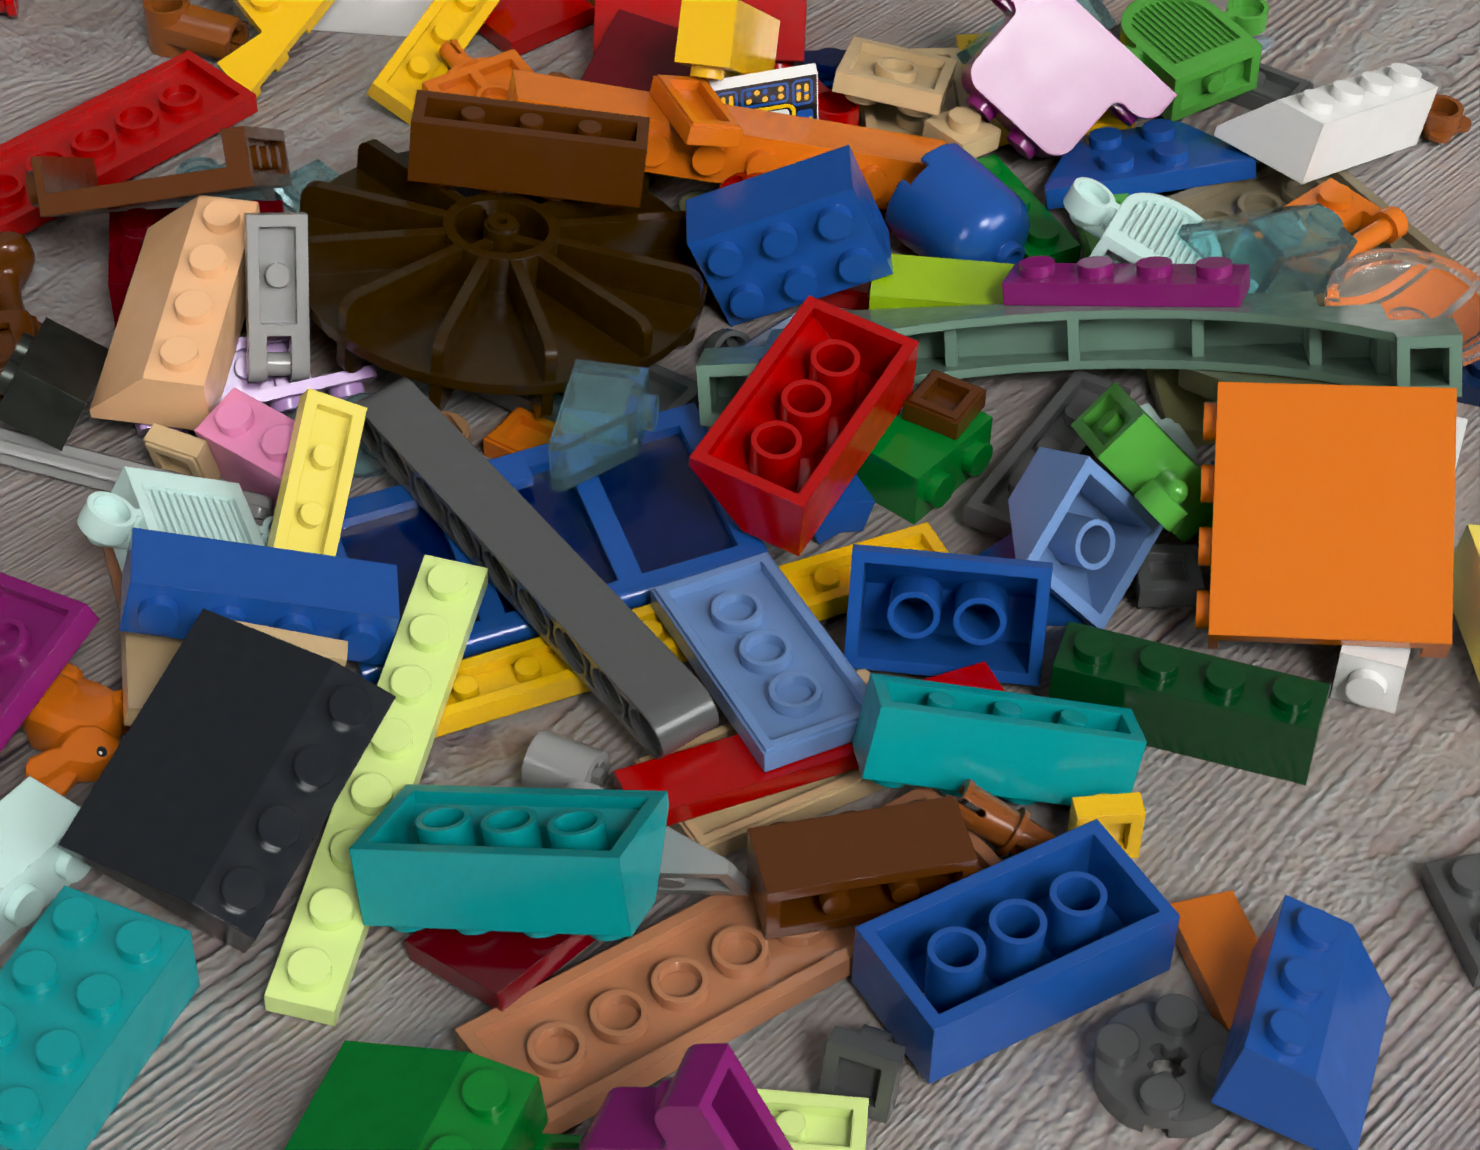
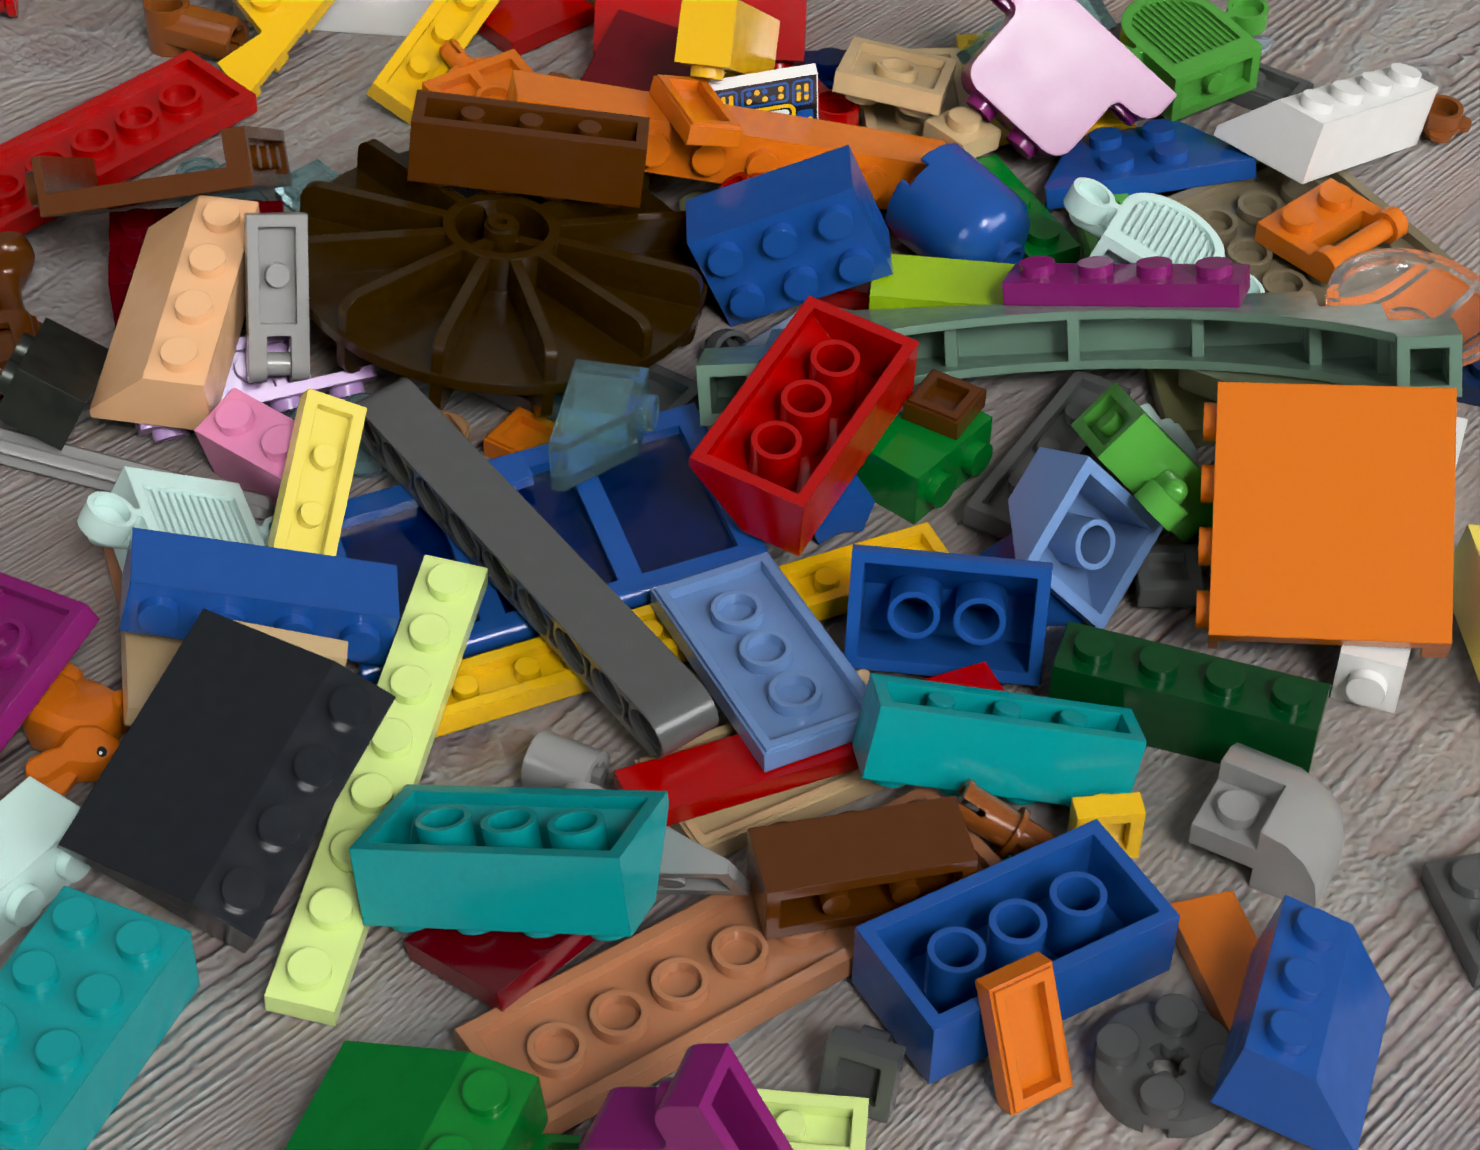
(181, 452): tan tile -> none
(1024, 1033): none -> orange tile
(1273, 822): none -> light grey brick
(1283, 245): clear light blue slope -> none

